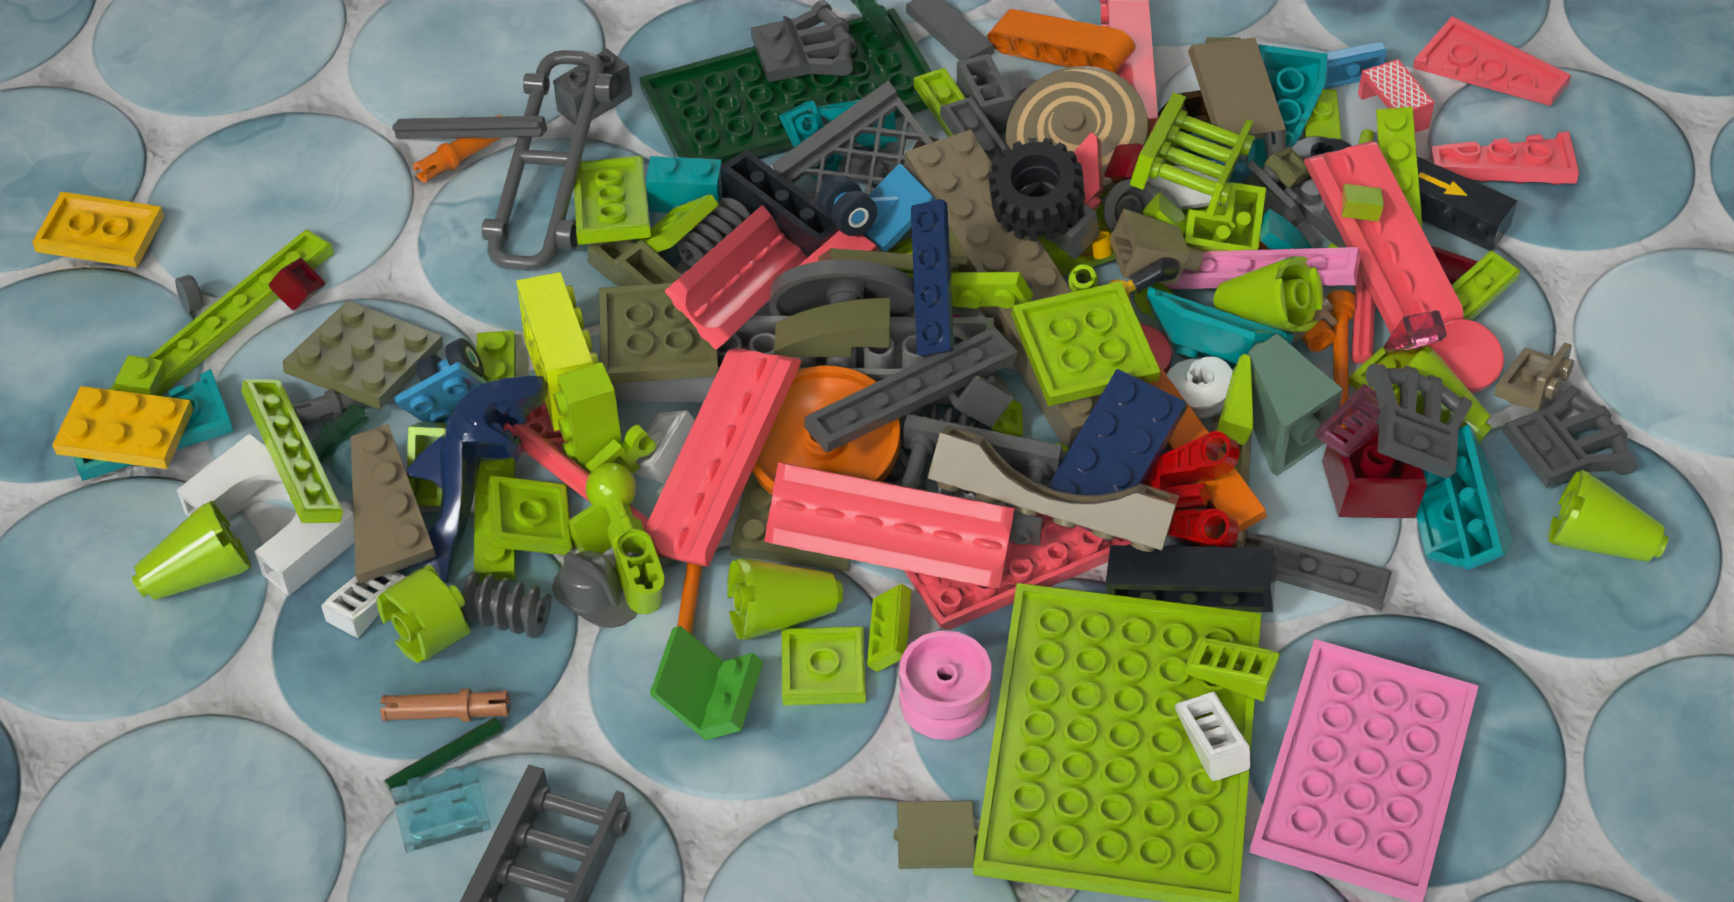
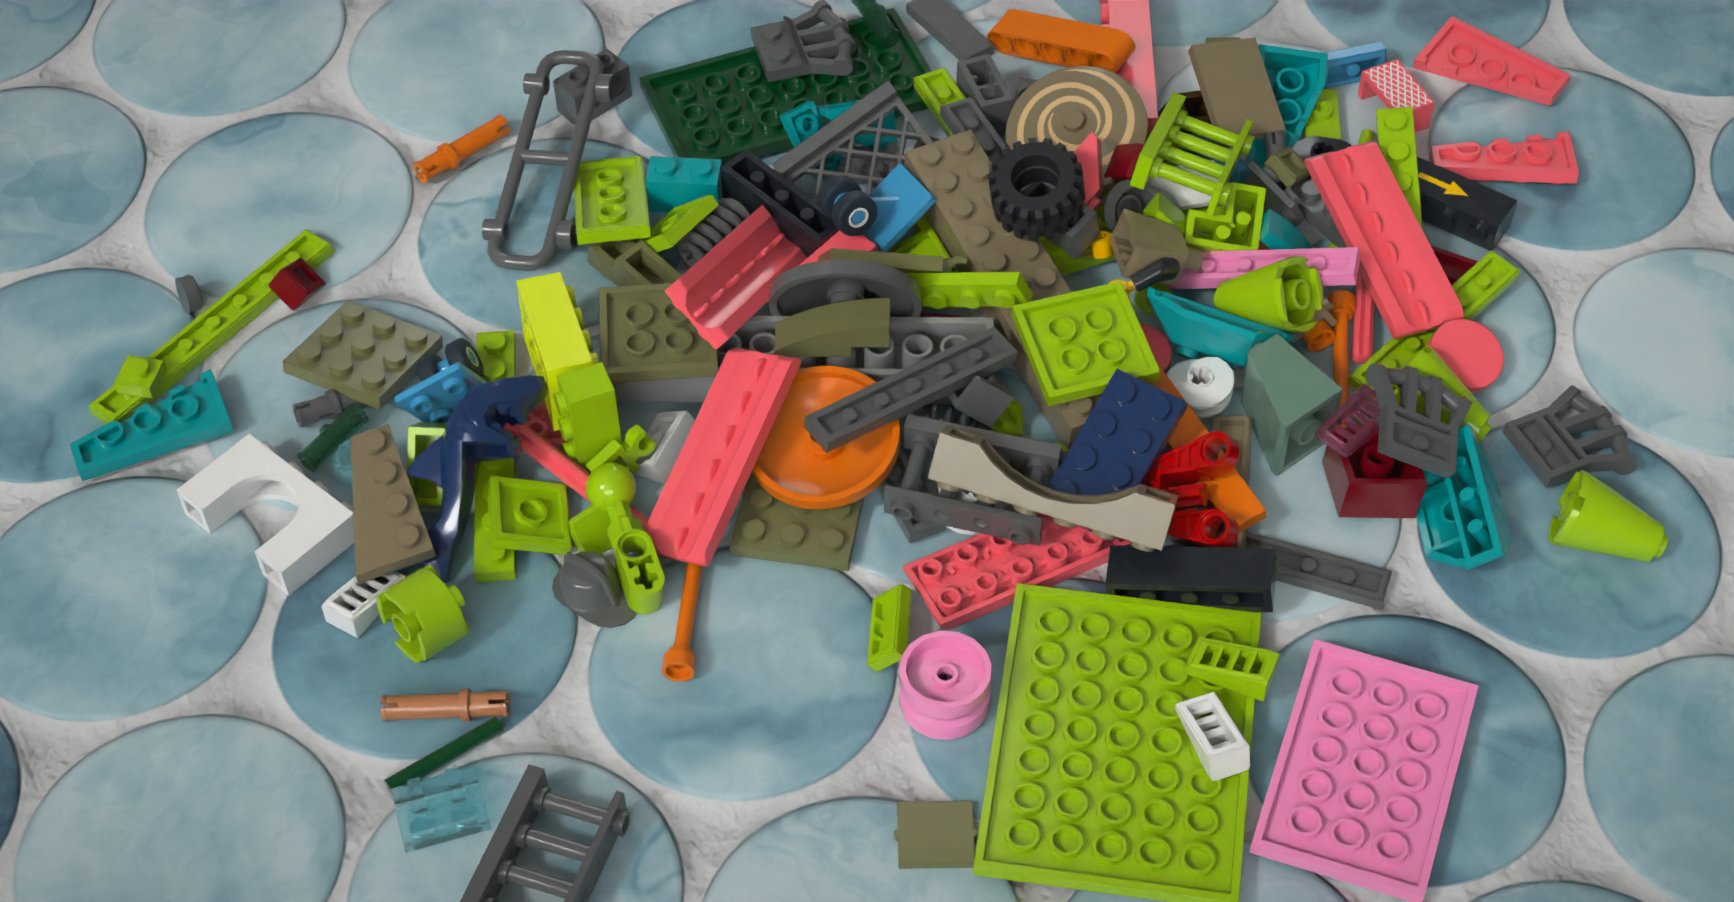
(98, 229): yellow plate -> none
(123, 427): yellow plate -> none
(192, 556): lime cone -> none
(291, 451): lime tile -> none
(470, 127): dark grey axle -> none
(505, 607): dark grey piece -> none
(702, 688): bright green bracket -> none
(778, 596): lime cone -> none
(823, 666): lime tile -> none
(889, 525): coral plate -> none
(932, 278): dark blue bracket -> none
(1082, 274): lime pin -> none
(1237, 411): lime slope -> none
(1362, 202): lime slope -> none
(1416, 331): clear pink slope -> none
(1535, 377): dark tan bracket -> none

